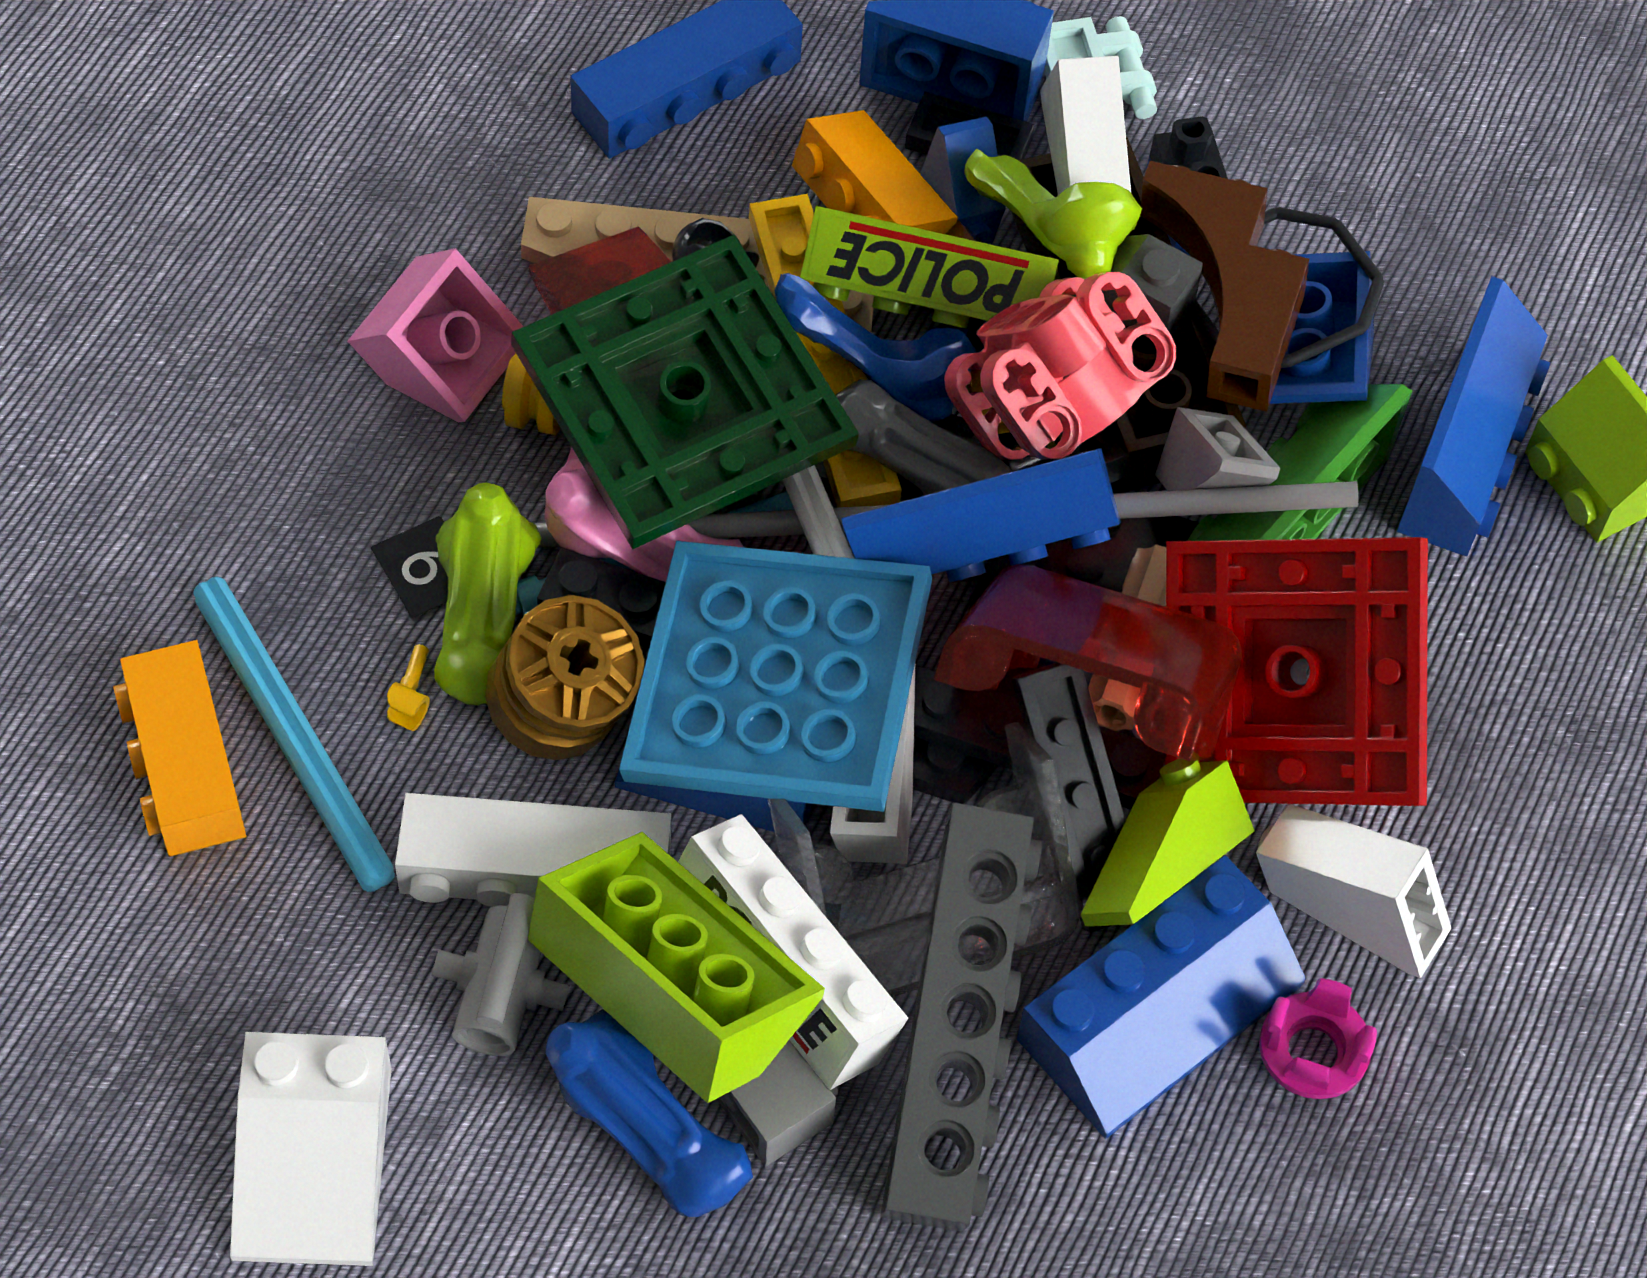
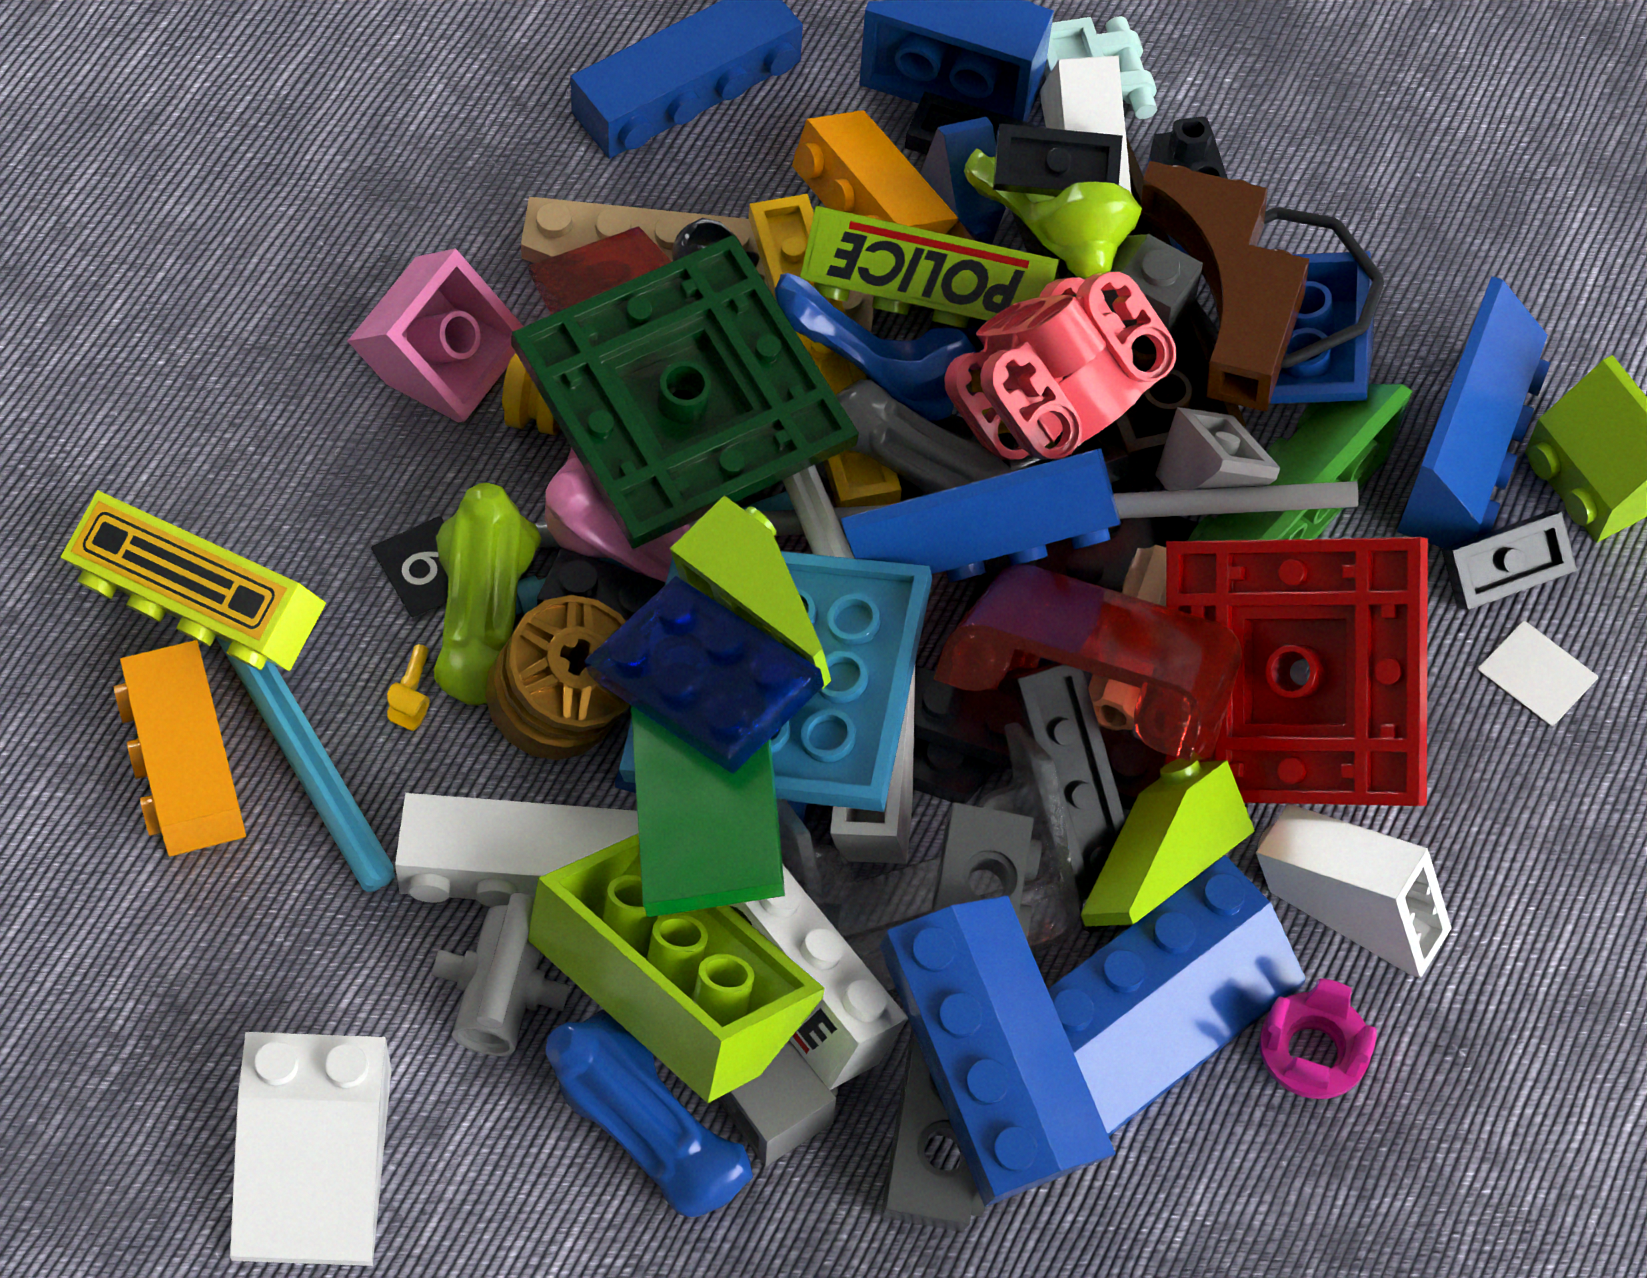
(194, 581): none -> brick
(701, 829): none -> green tile
(704, 674): none -> clear blue plate
(740, 566): none -> lime slope
(995, 1047): none -> blue slope
(1053, 159): none -> black plate
(1509, 560): none -> plate
(1538, 673): none -> white sticker

